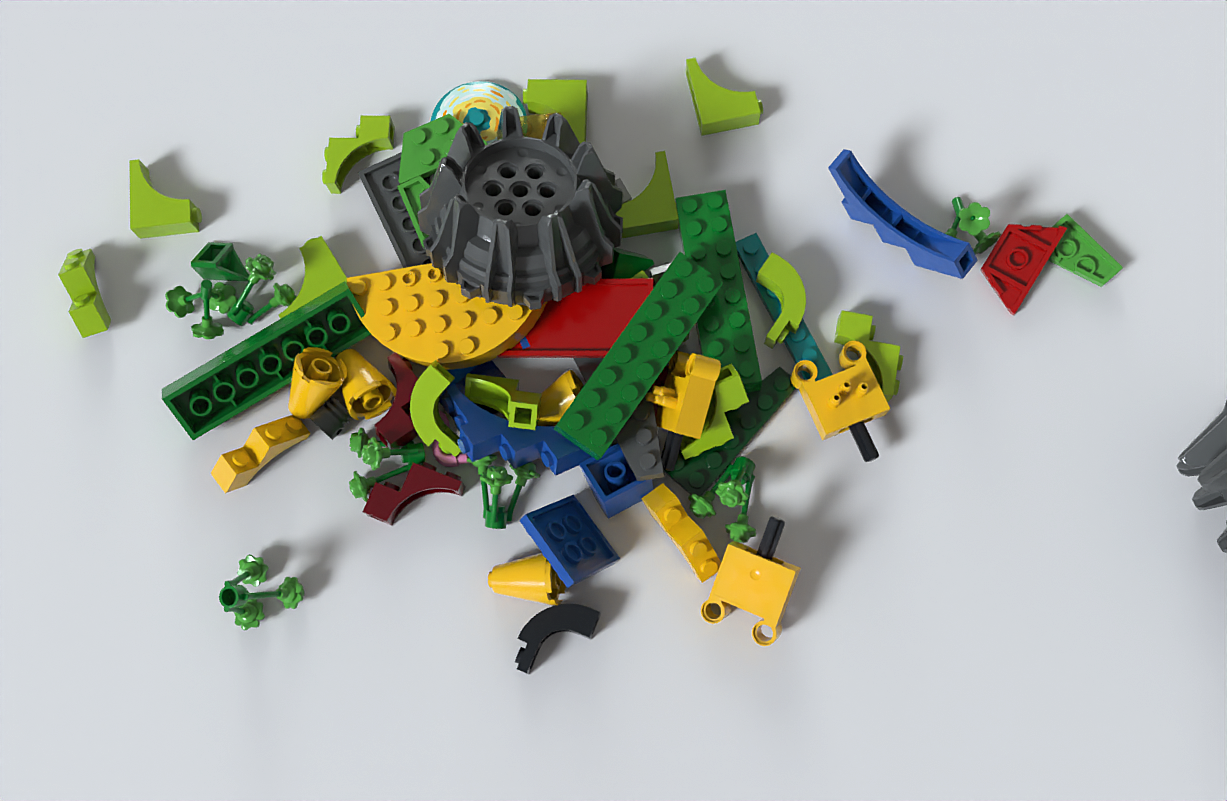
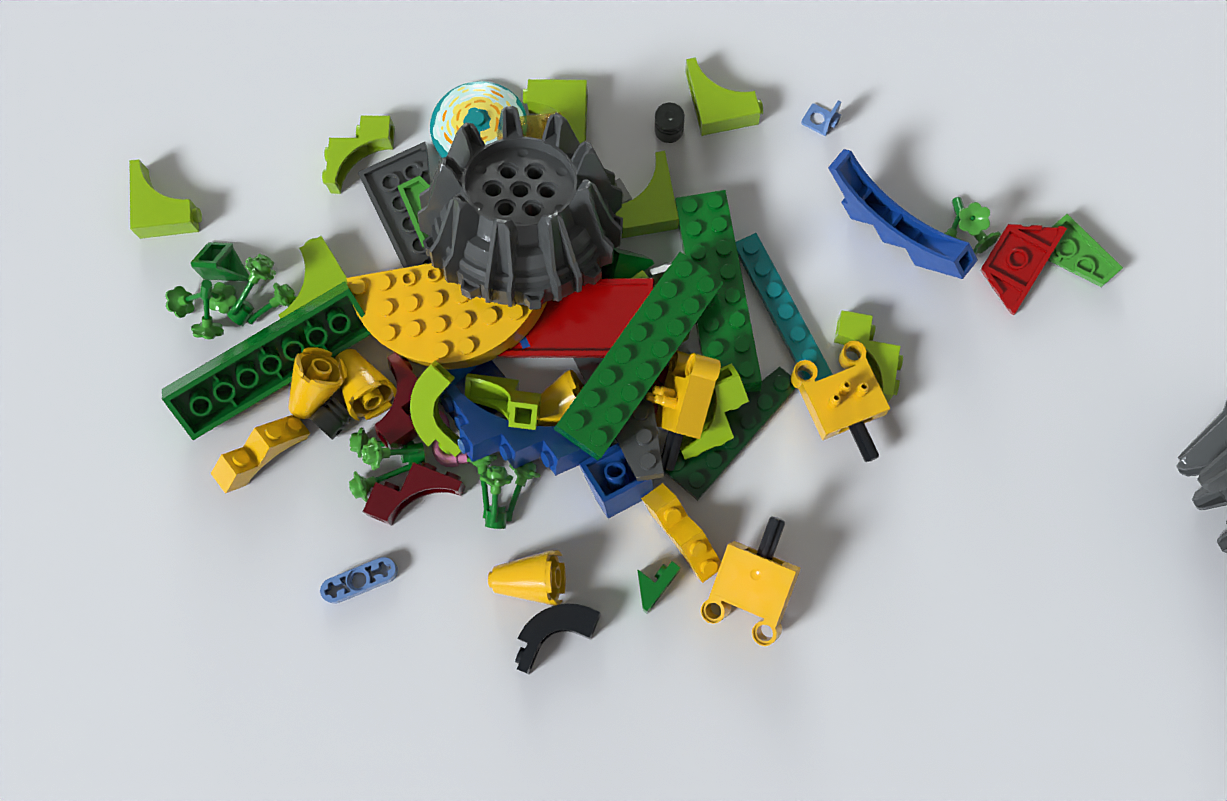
(81, 284): lime arch -> none
(244, 604): bright green plant -> none
(337, 580): none -> medium blue beam
(426, 146): bright green wing -> none
(569, 540): blue plate -> none
(651, 590): none -> green slope
(669, 122): none -> pearl dark grey piece
(730, 494): bright green plant -> none
(788, 287): lime arch -> none
(830, 118): none -> medium blue bracket

